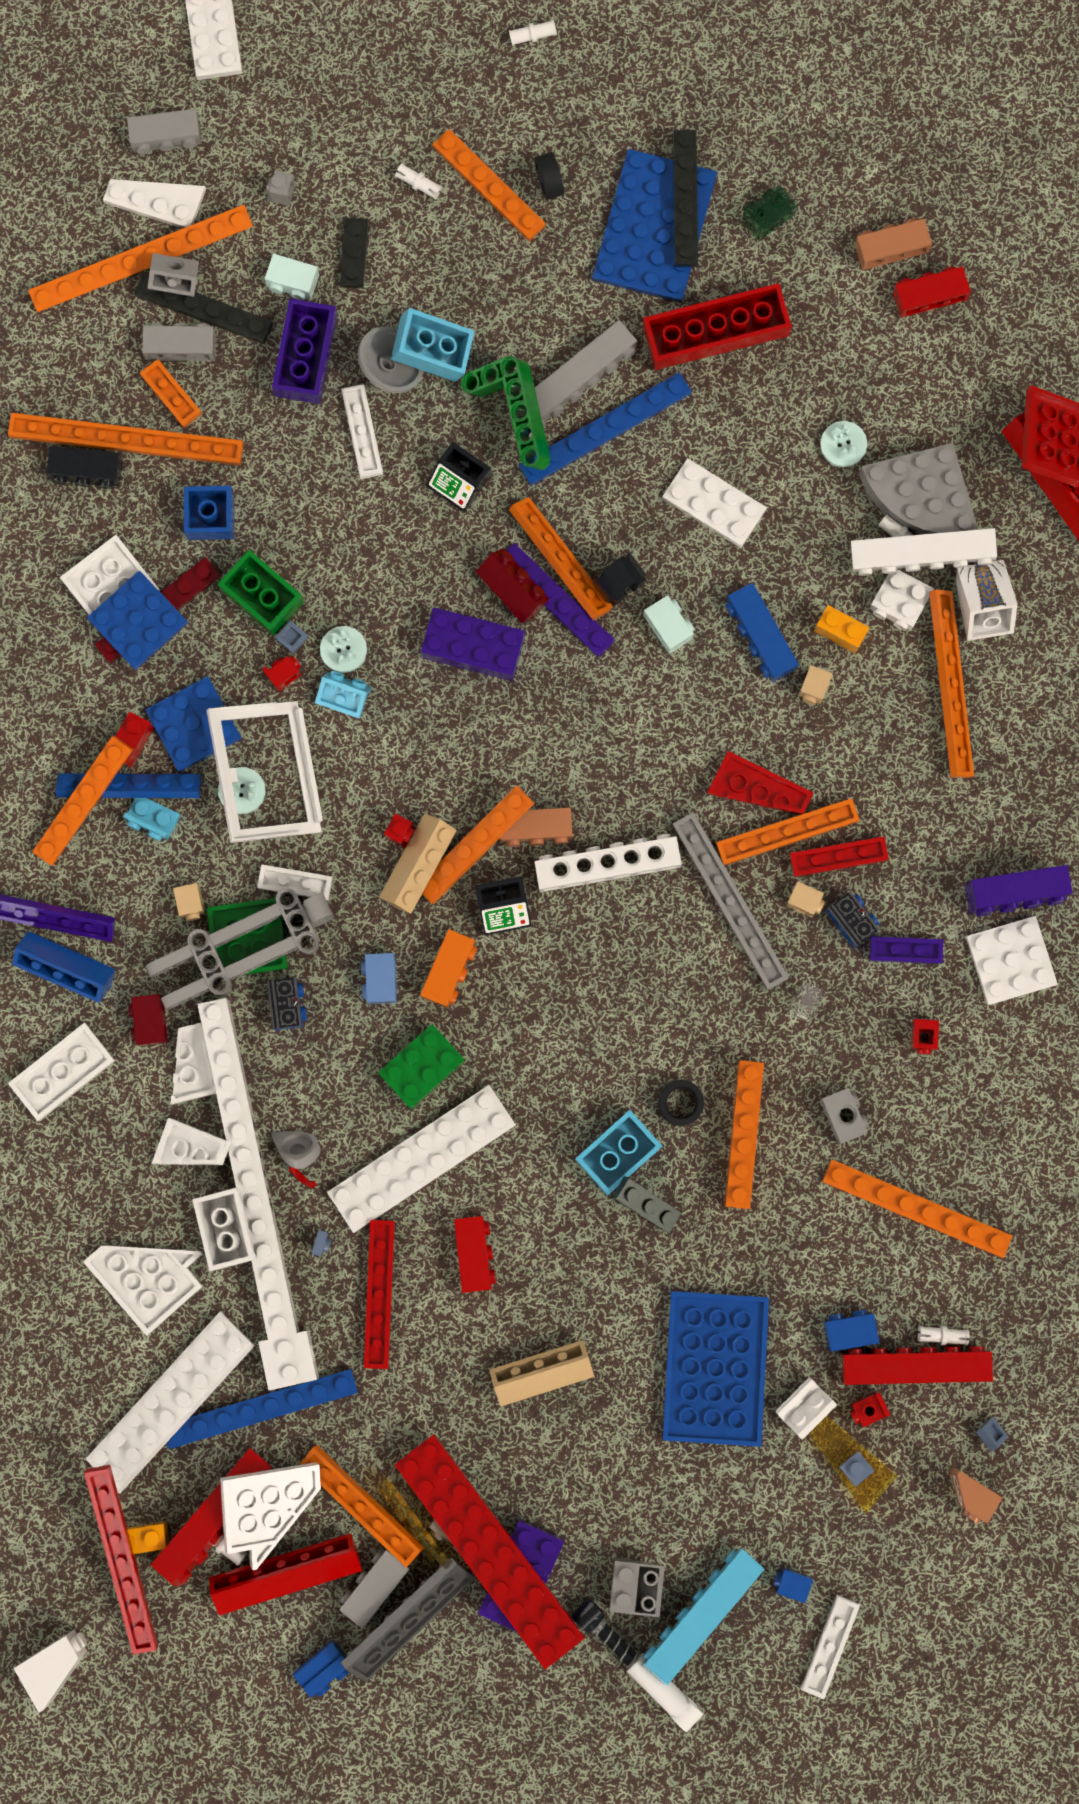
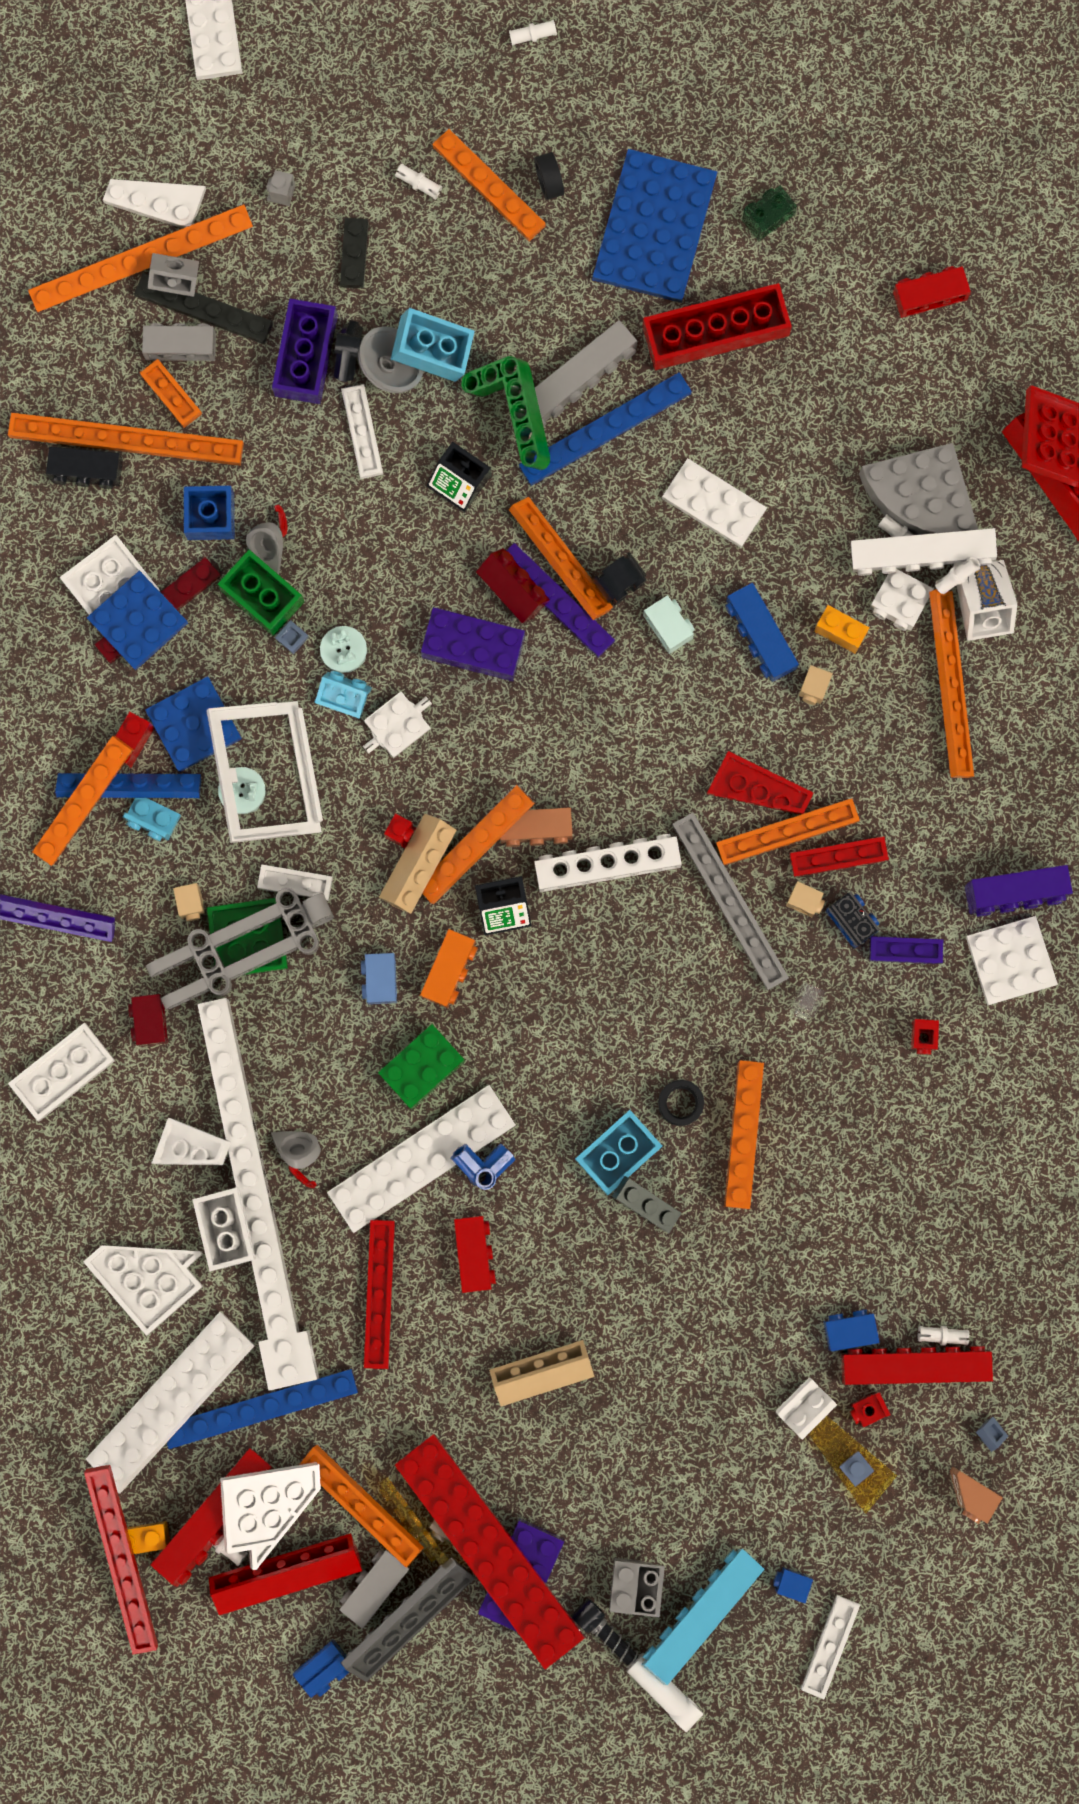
(50, 1668): white slope -> none
(63, 967): blue brick -> none
(164, 131): light grey brick -> none
(193, 1070): white wing -> none
(267, 540): none -> light grey piece
(283, 672): red brick -> none
(286, 1003): brick -> none
(291, 277): light aqua brick -> none
(322, 1243): sand blue plate -> none
(347, 351): none -> black piece
(397, 724): none -> white plate
(473, 1166): none -> blue piece
(685, 198): pearl dark grey plate -> none
(715, 1368): blue plate -> none
(844, 1130): light grey brick -> none
(847, 454): light aqua plate -> none
(893, 243): nougat brick -> none
(917, 1208): orange plate -> none
(957, 575): none -> white pin

